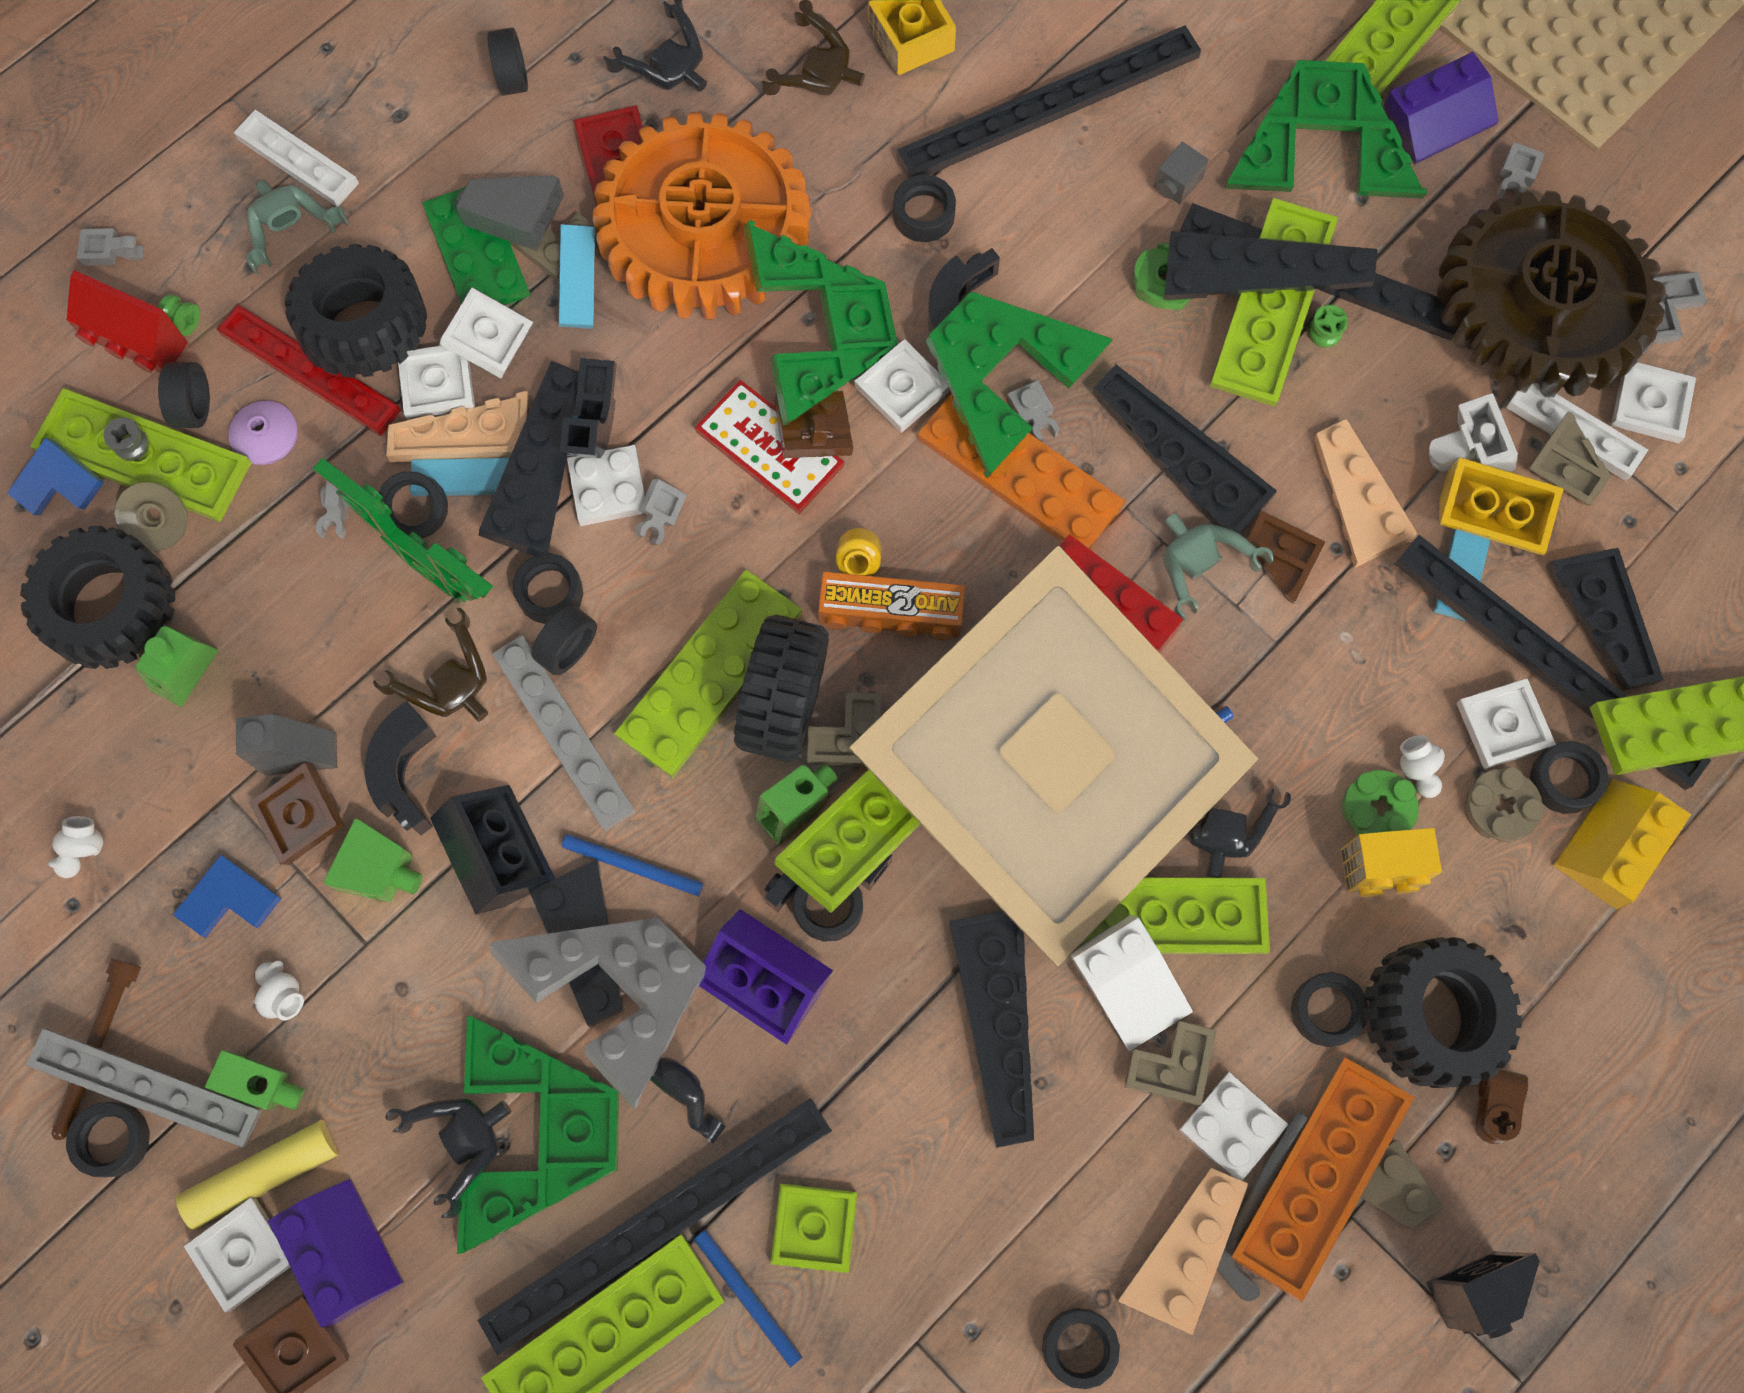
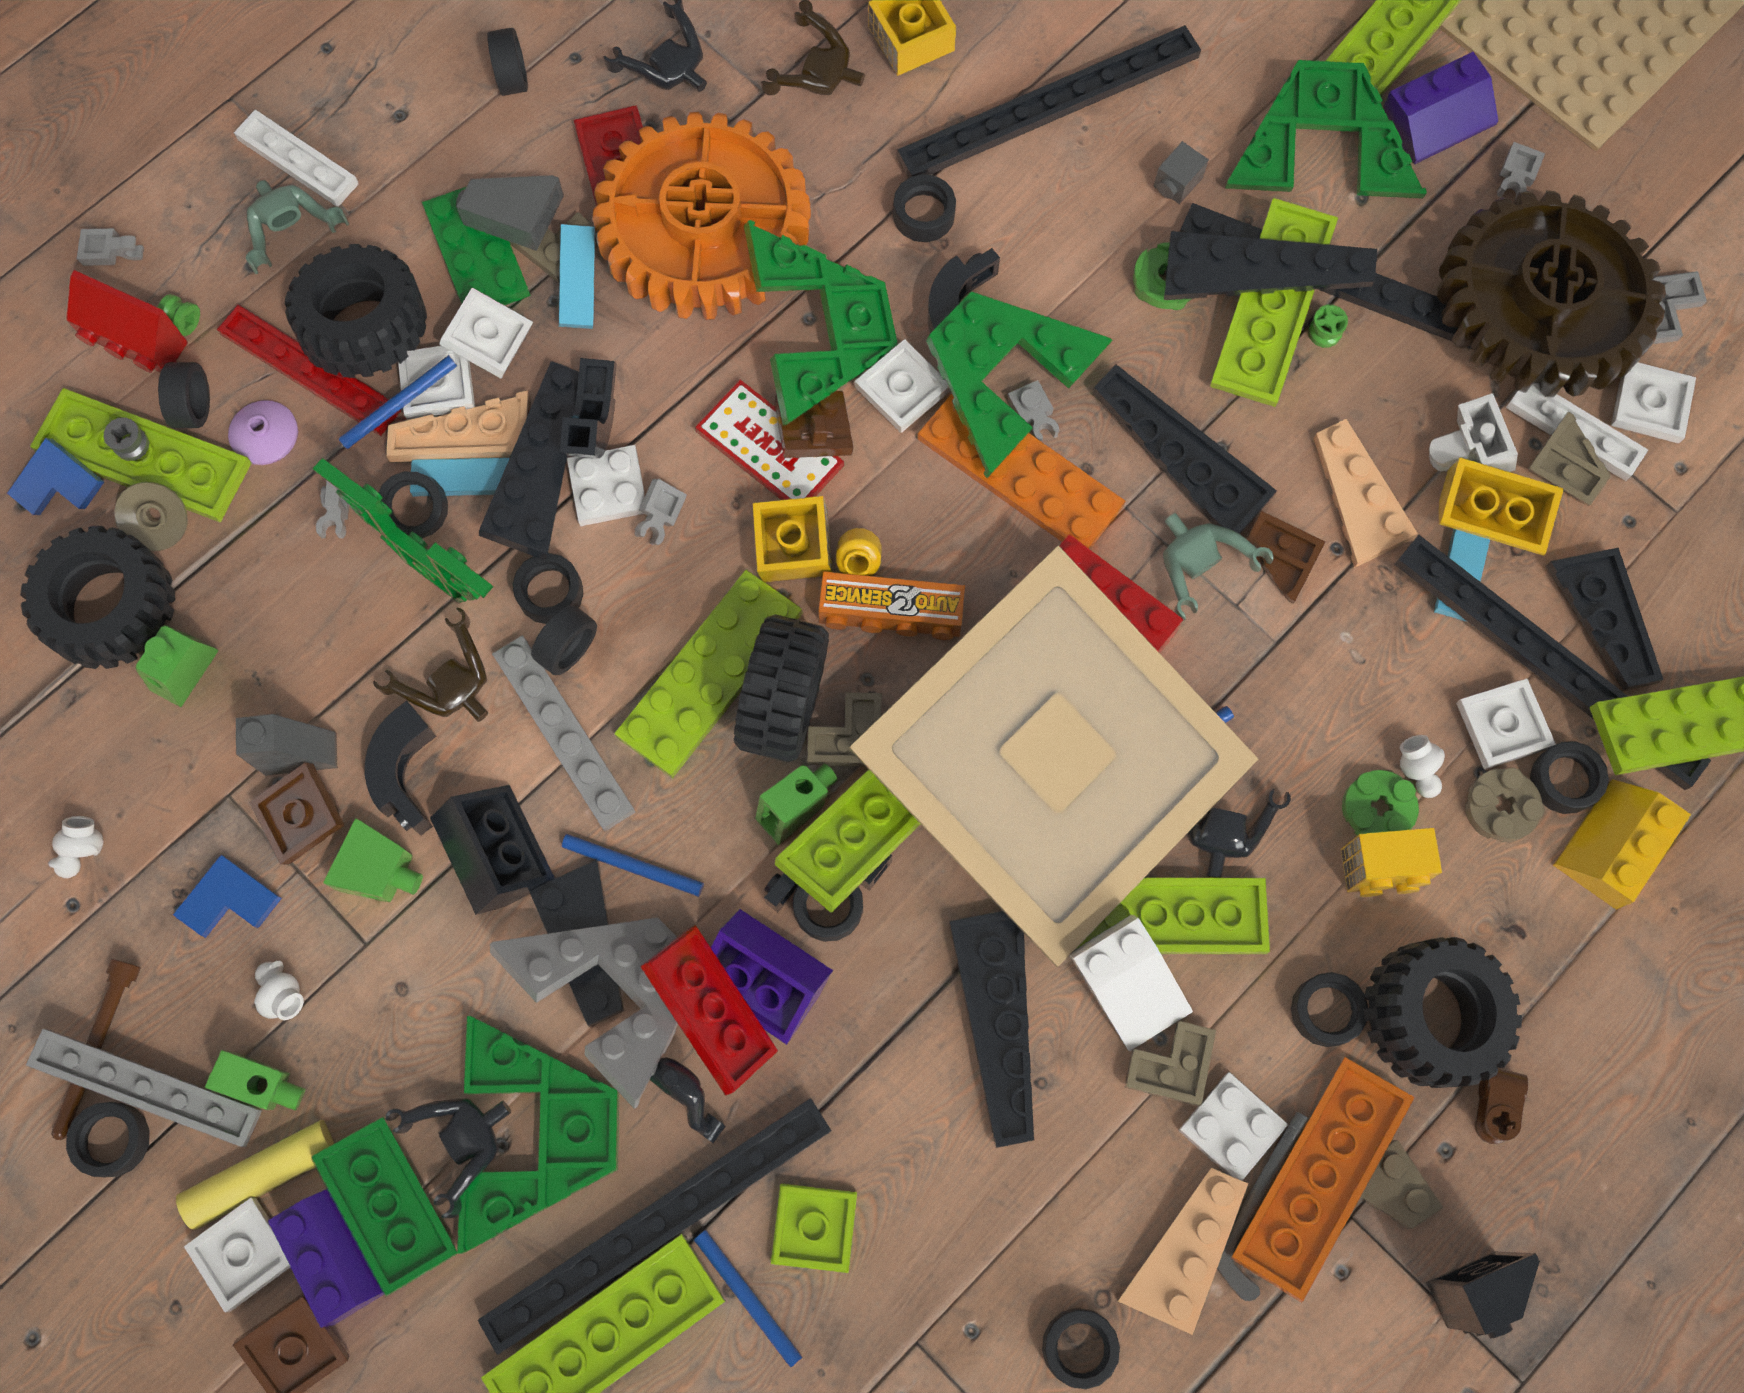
(384, 1206): none -> green plate
(397, 402): none -> blue bar
(709, 1009): none -> red tile
(792, 539): none -> yellow brick

